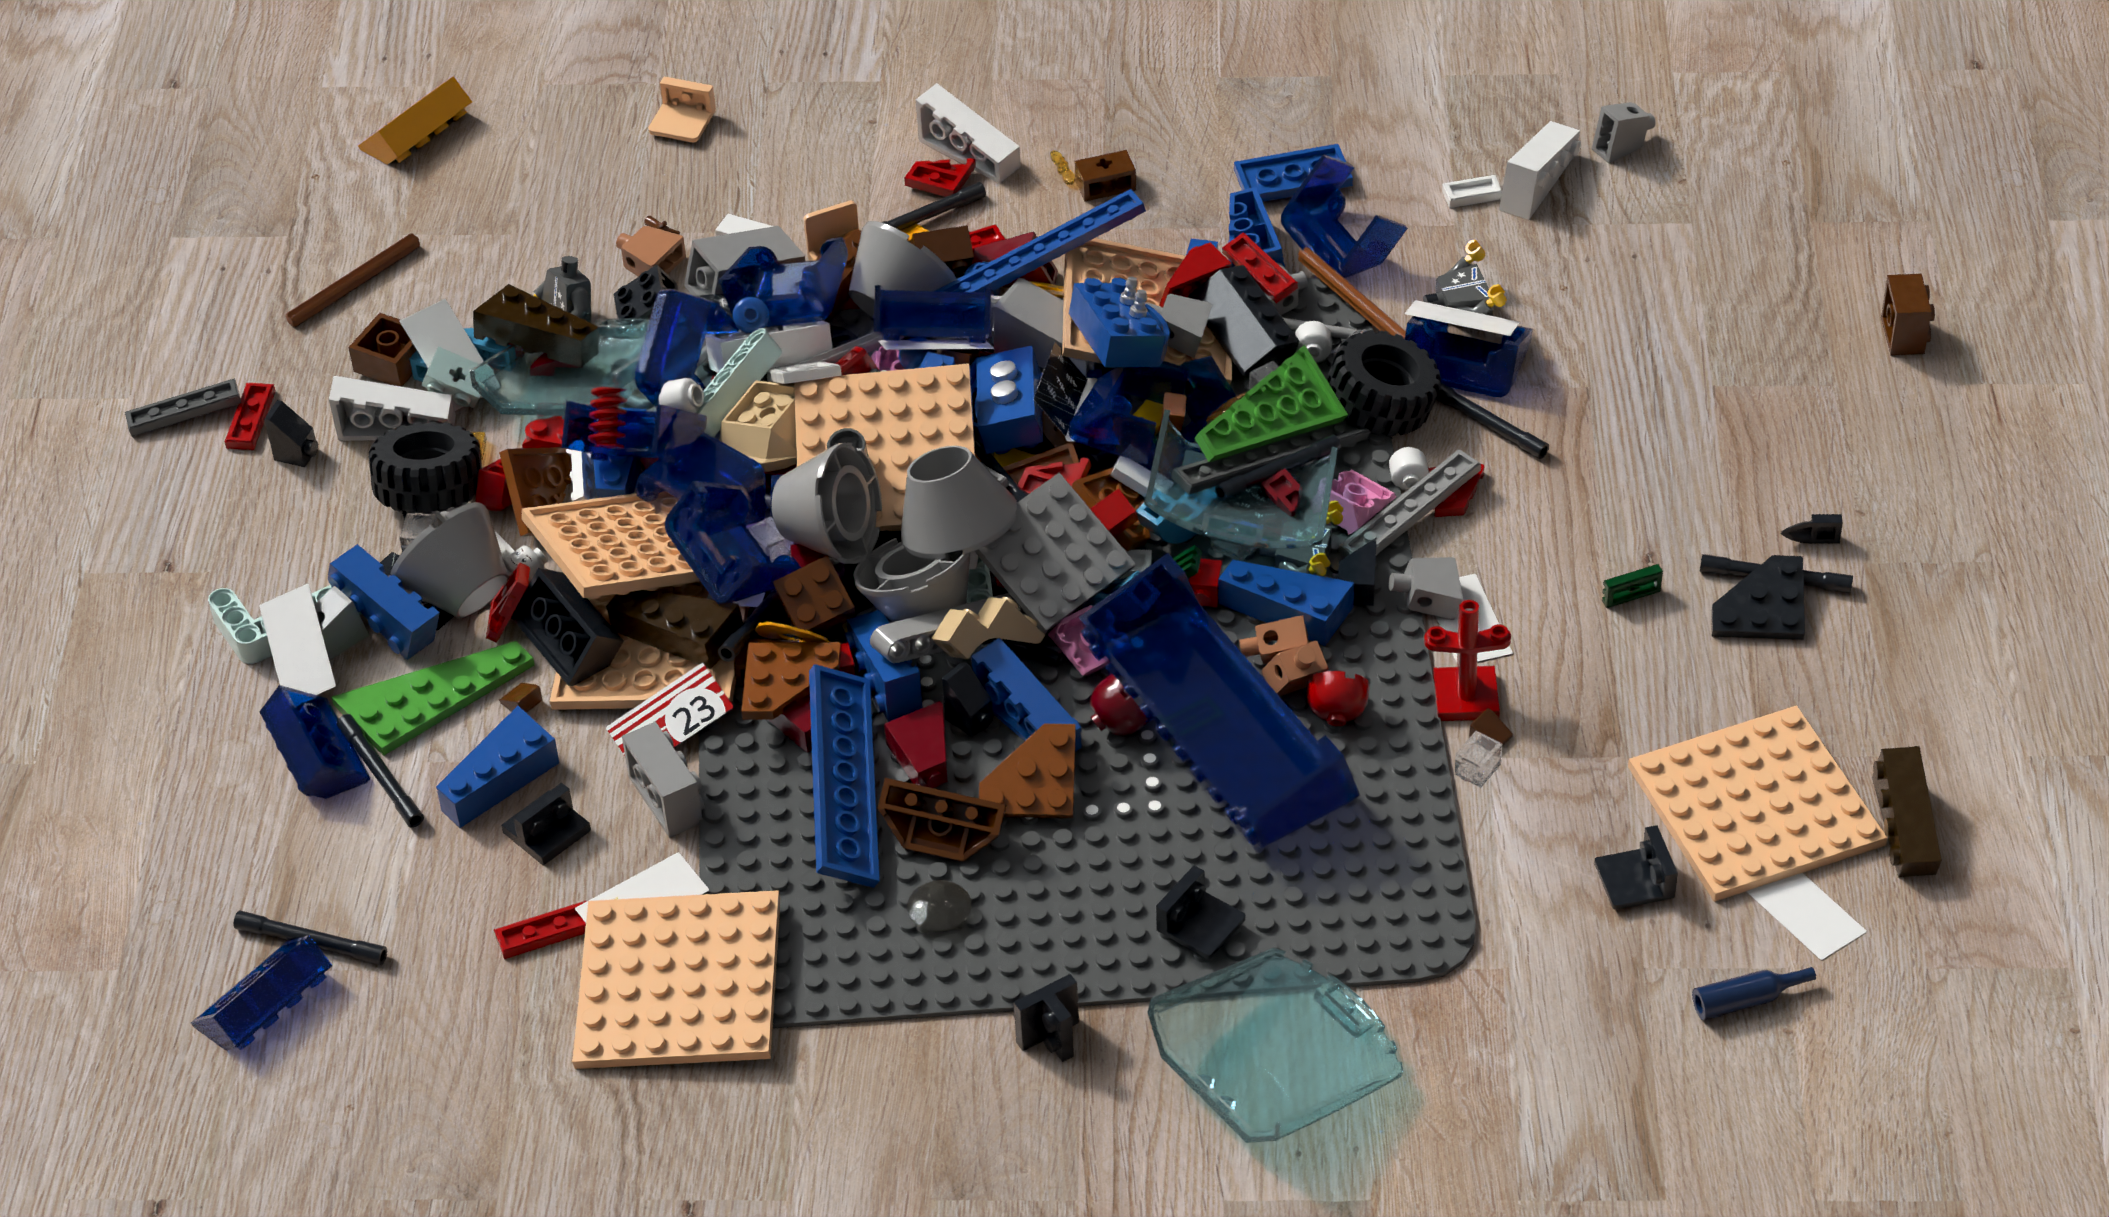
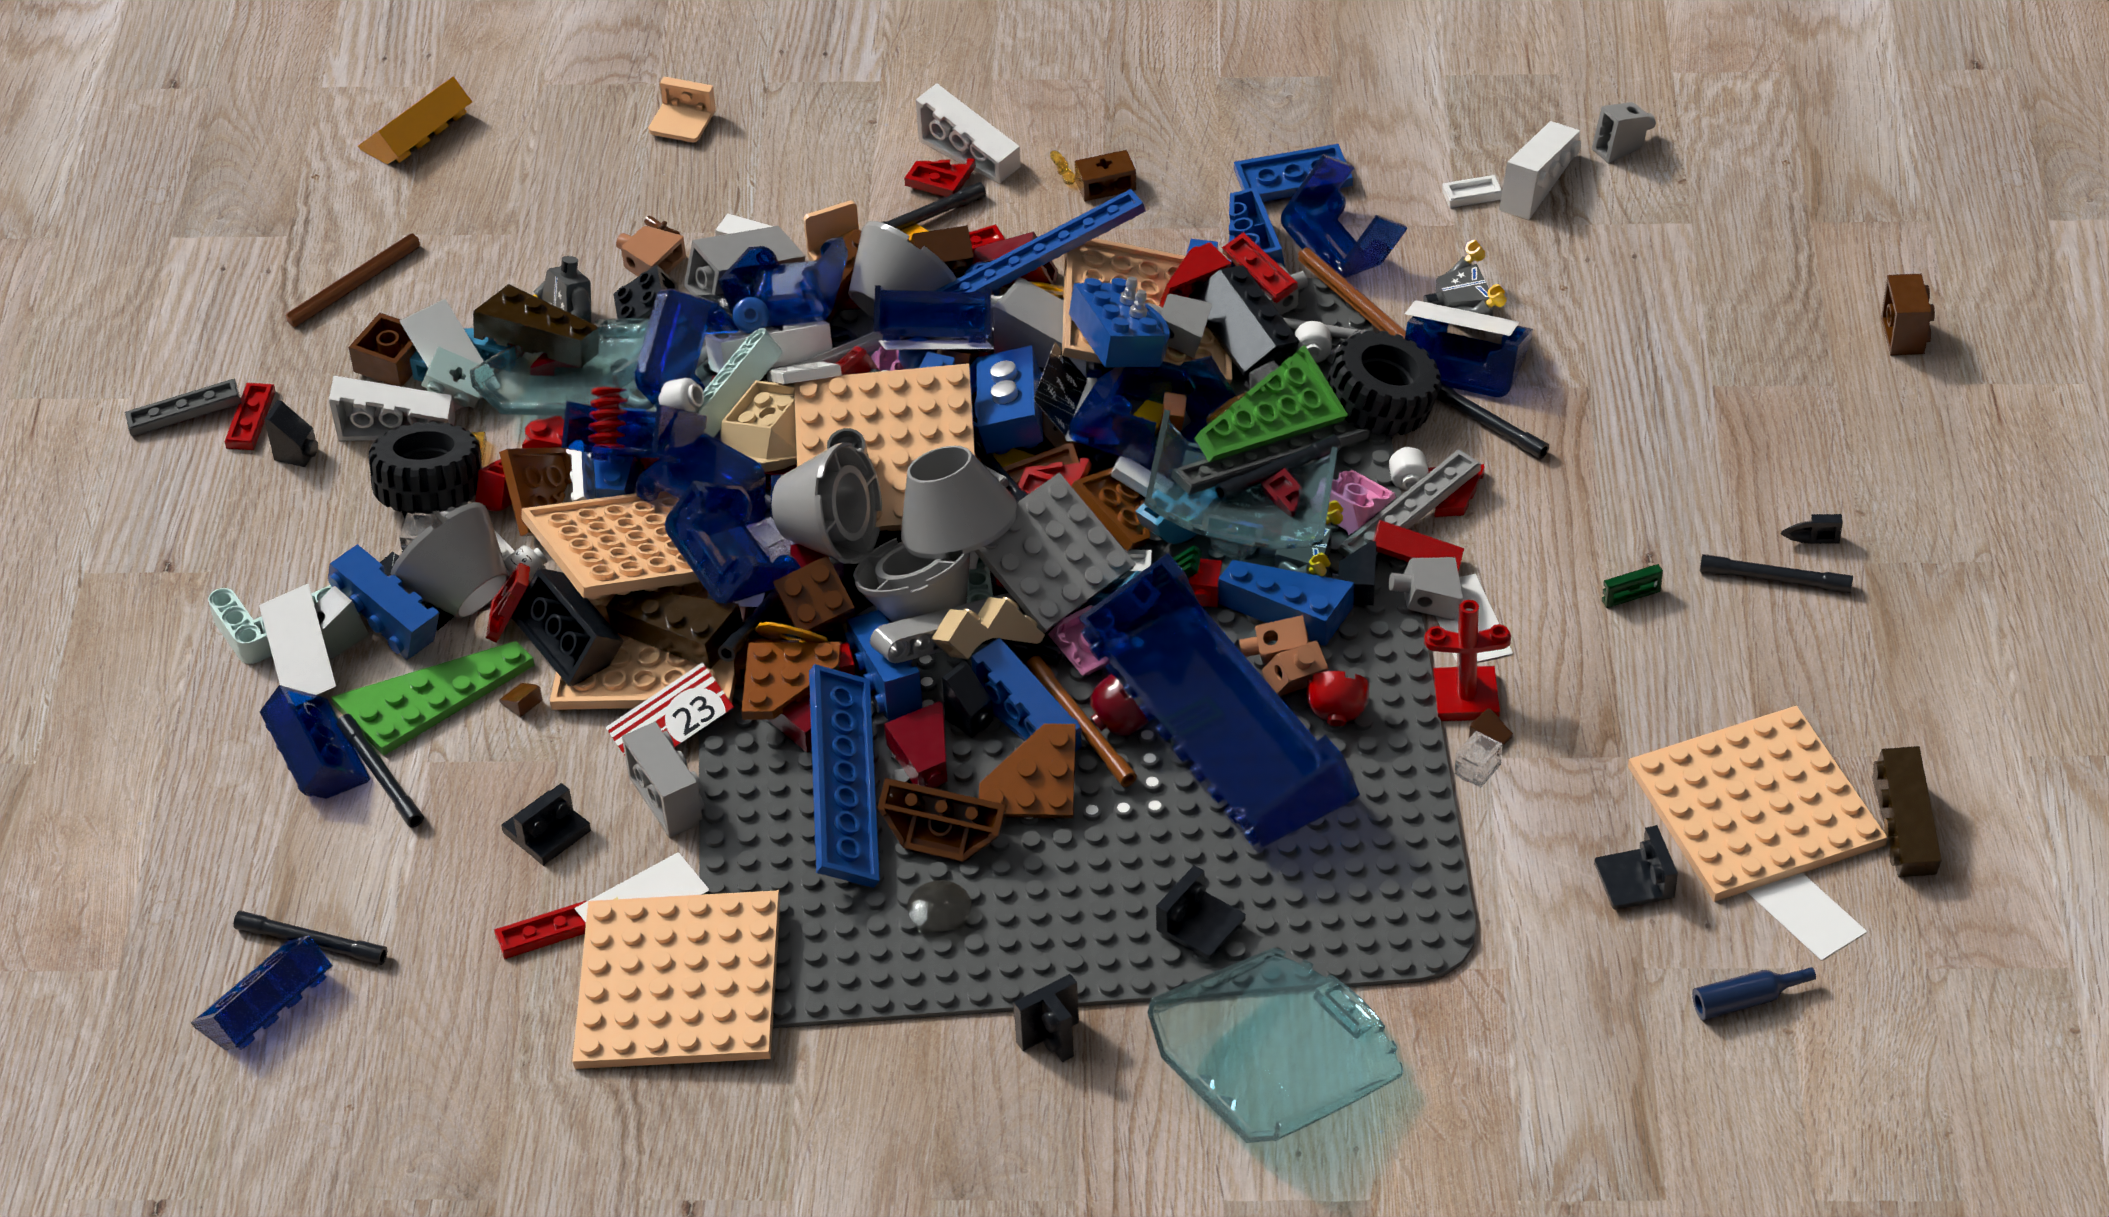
(497, 767): blue wedge -> none
(1115, 512): red brick -> none
(1115, 763): none -> dark orange piece
(1408, 544): none -> red tile
(1764, 603): black plate -> none

